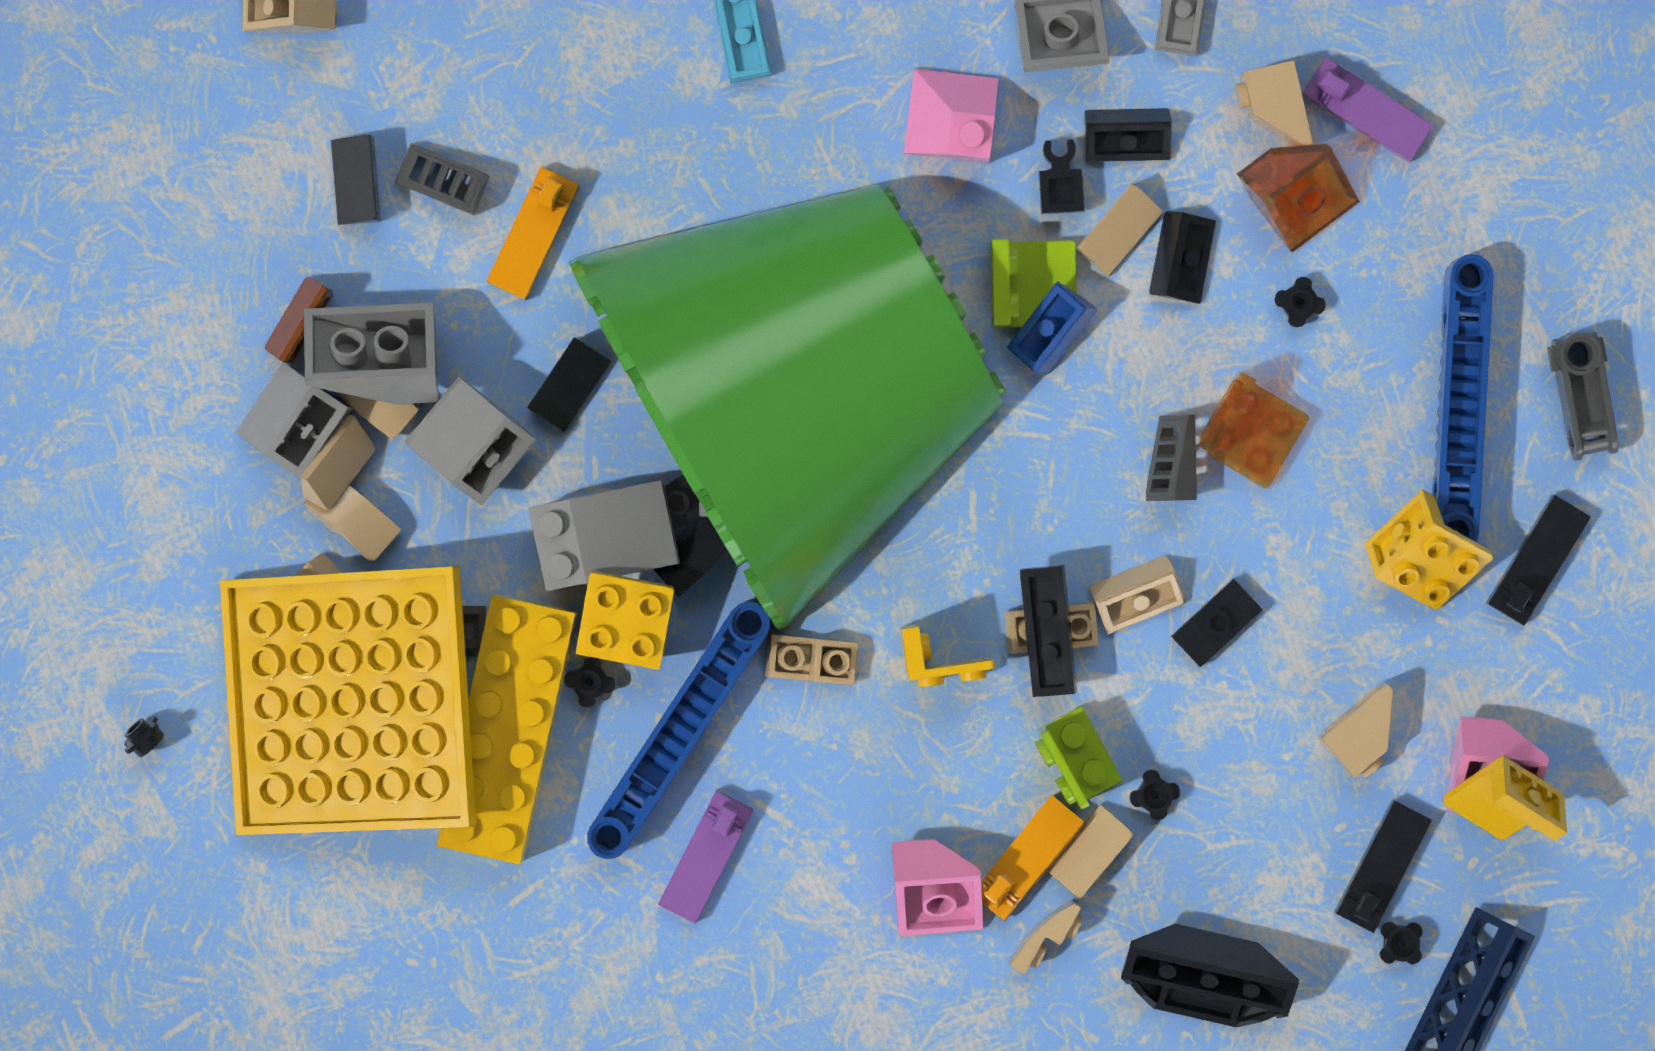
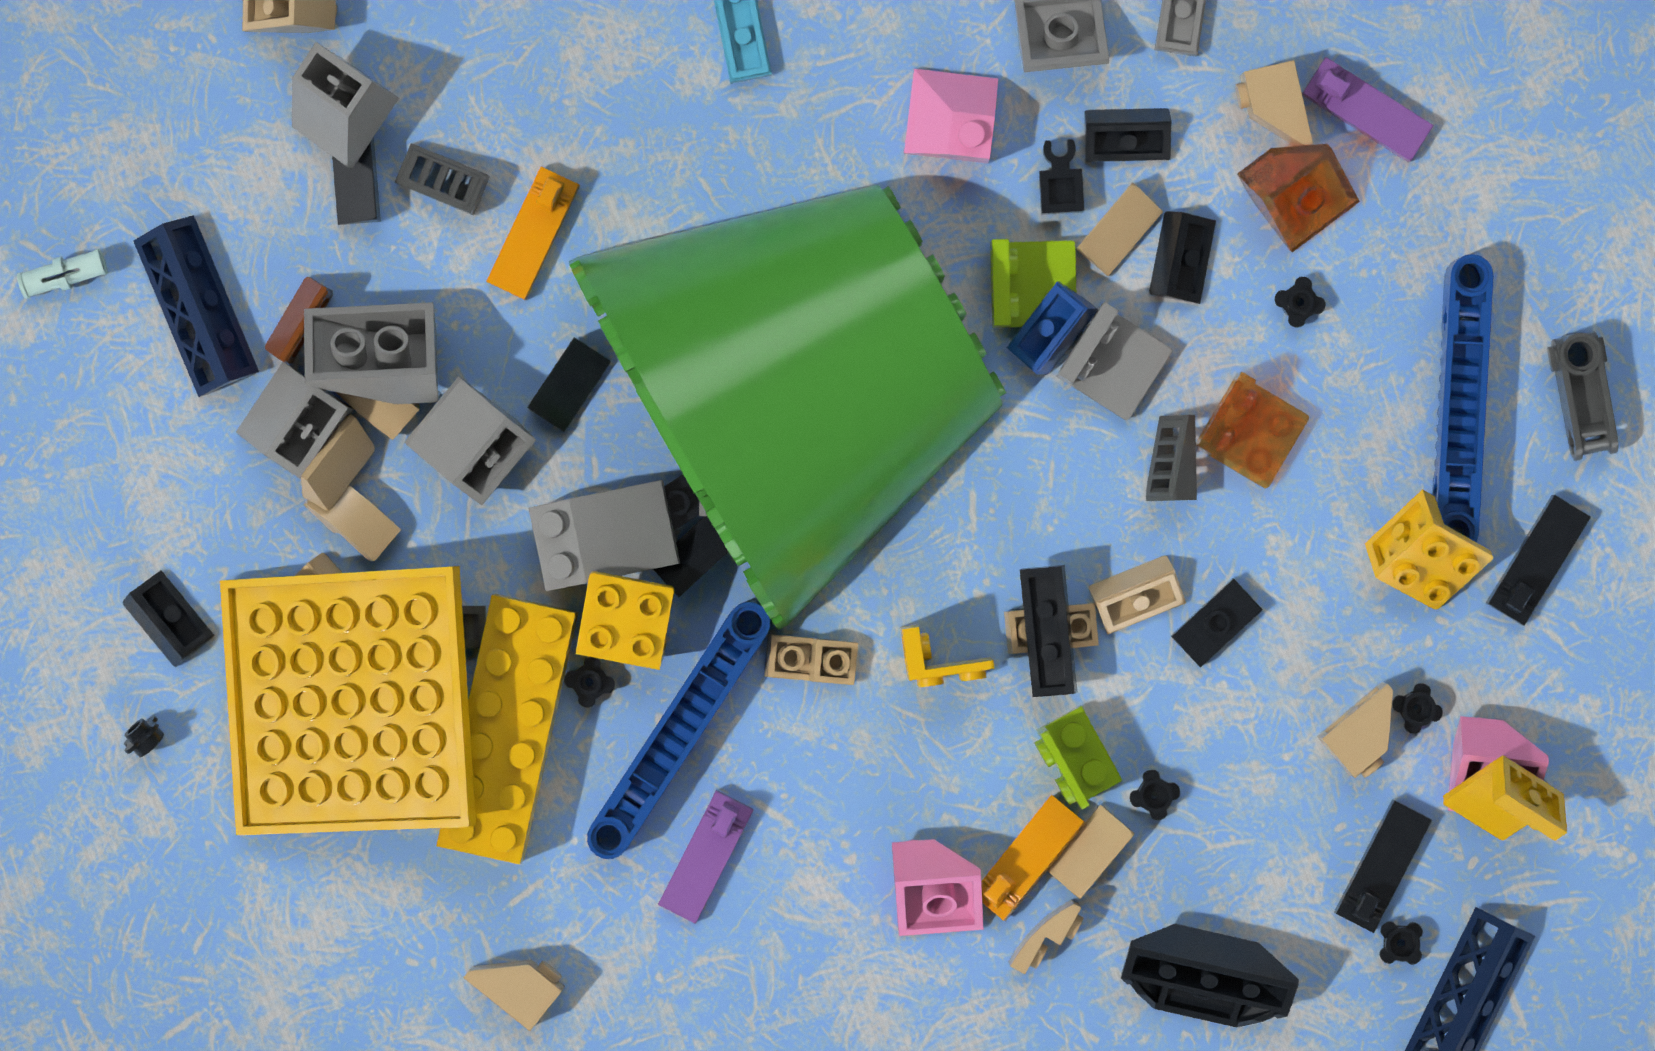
(34, 281): none -> light aqua pin
(167, 618): none -> black slope
(200, 301): none -> dark blue fence
(337, 105): none -> light grey slope
(518, 988): none -> tan slope
(1114, 362): none -> light grey bracket
(1429, 709): none -> black plate

